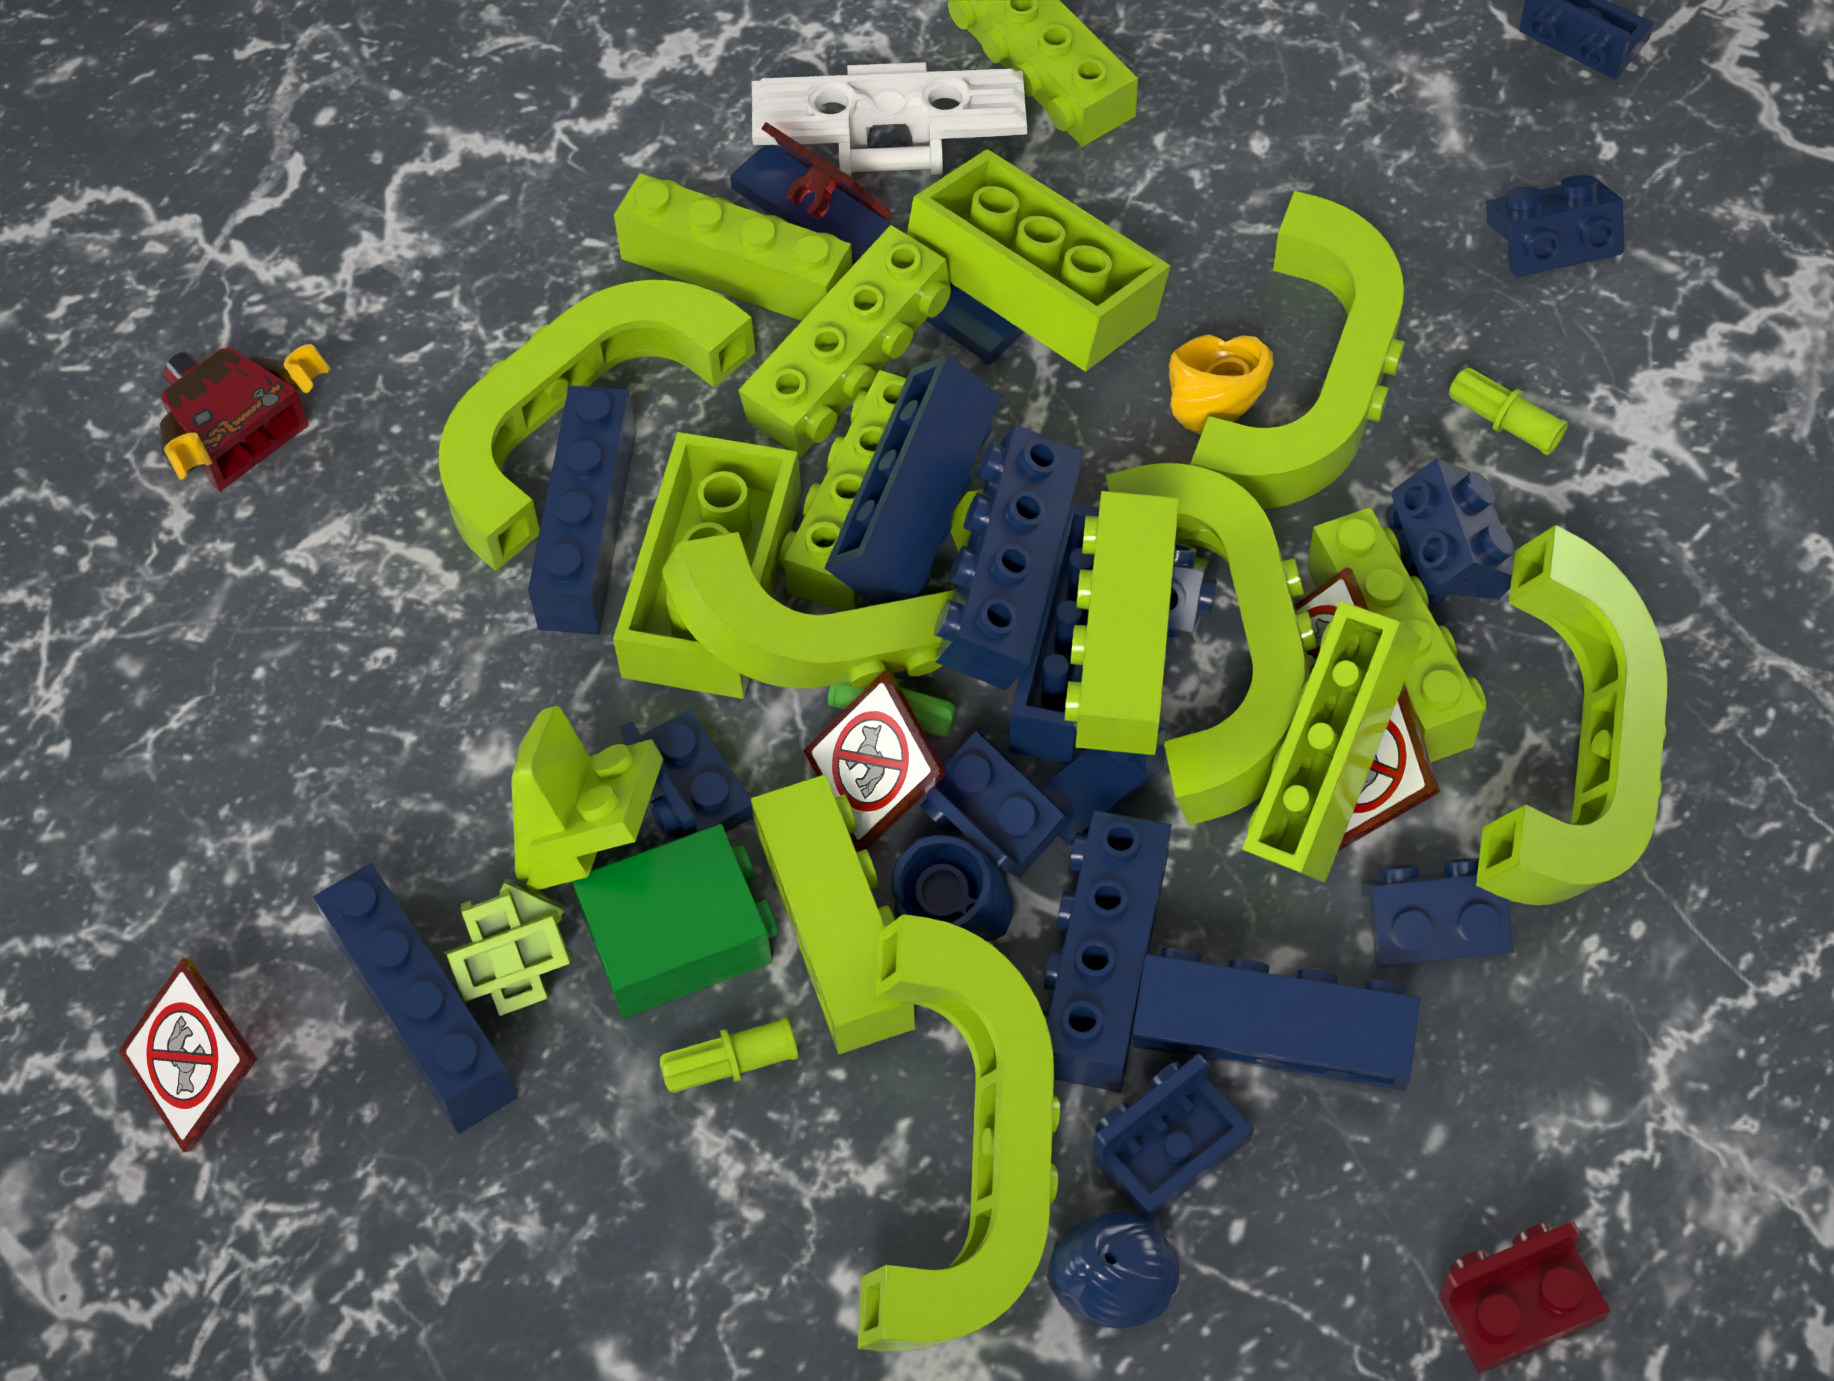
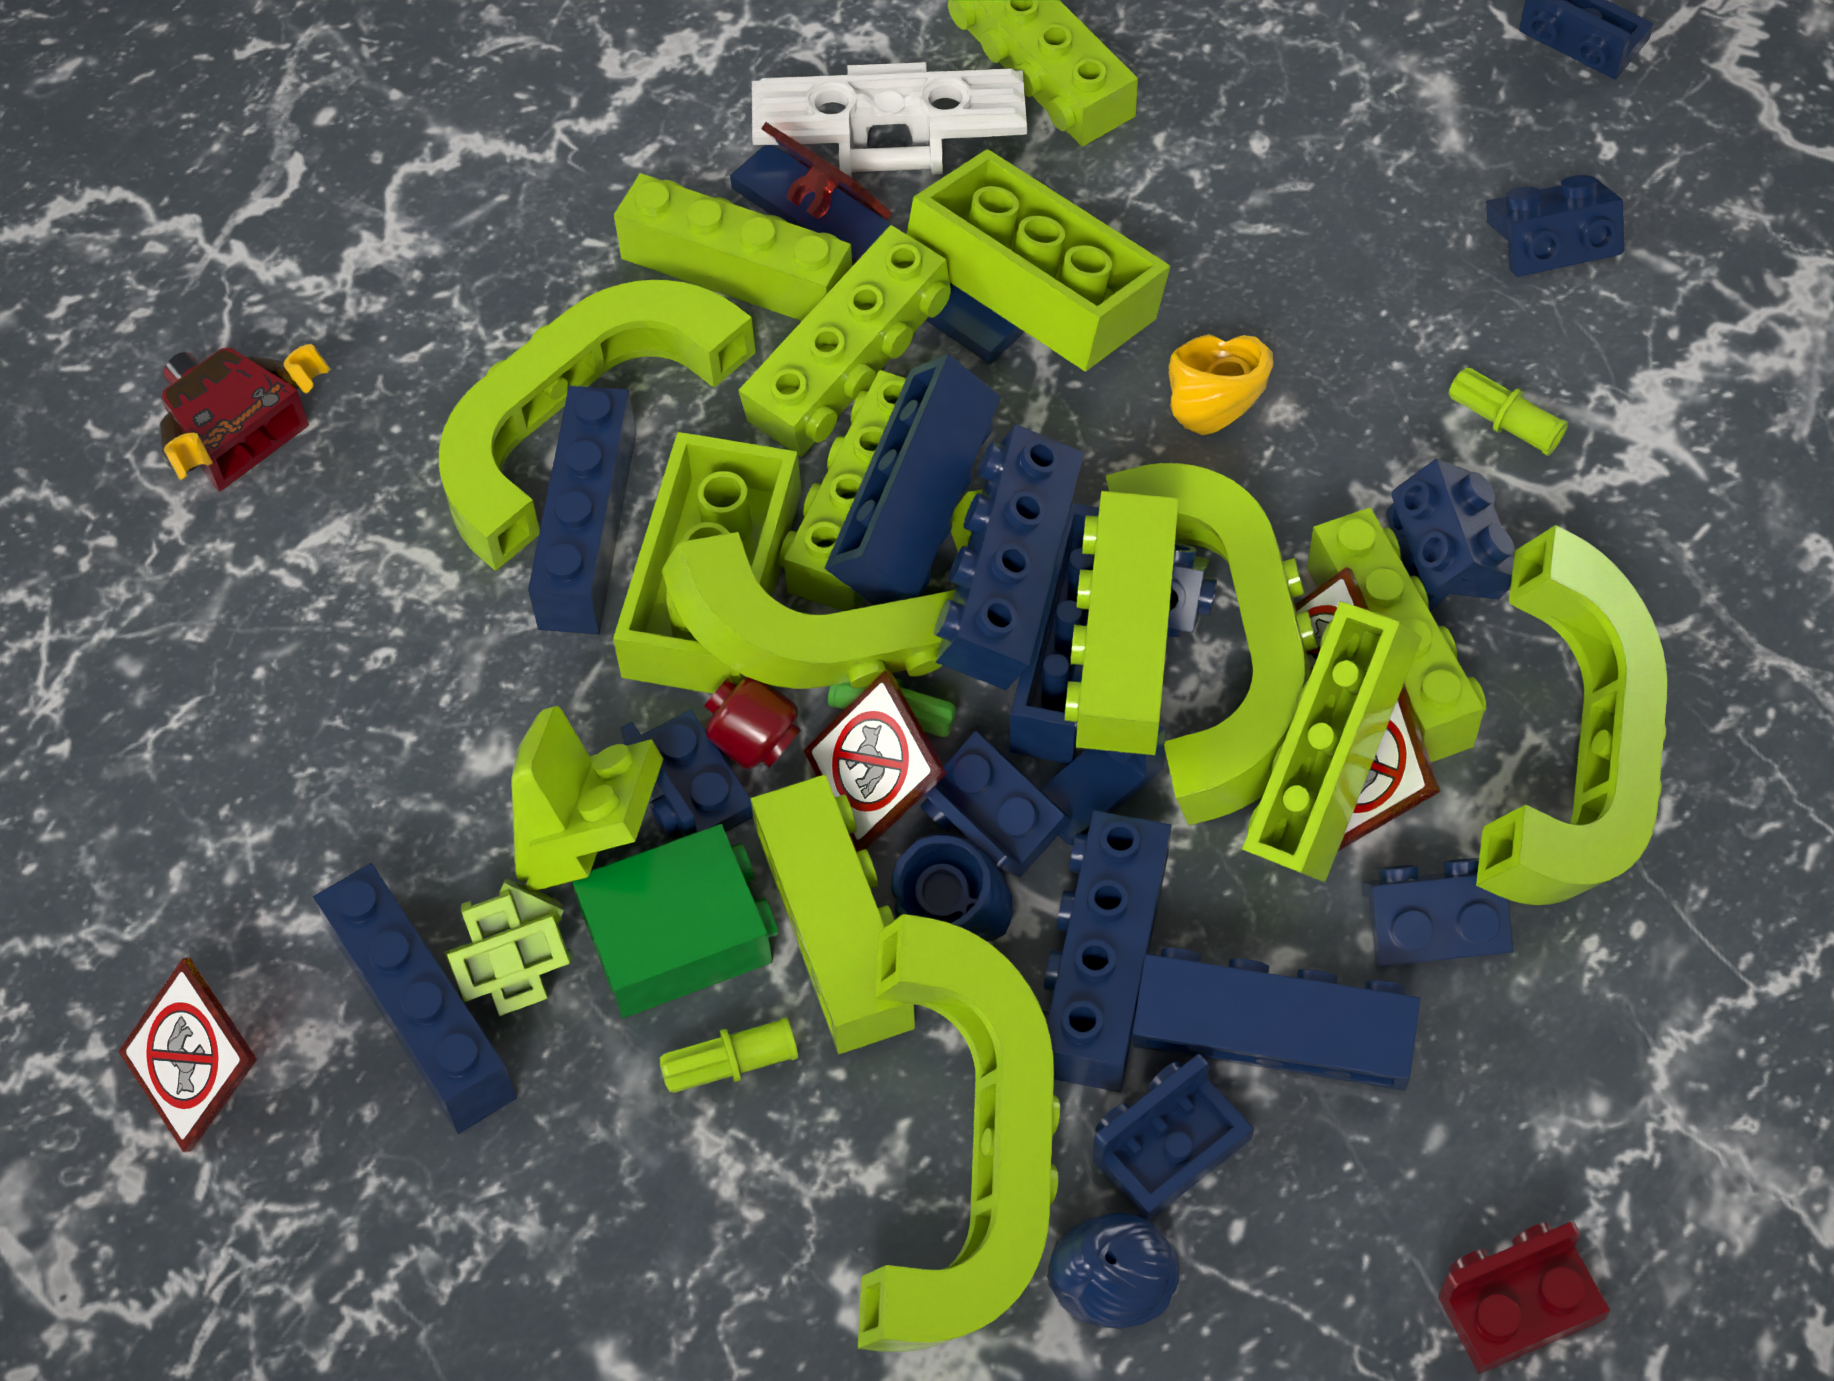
(751, 722): none -> dark red head
(1303, 457): lime arch -> none

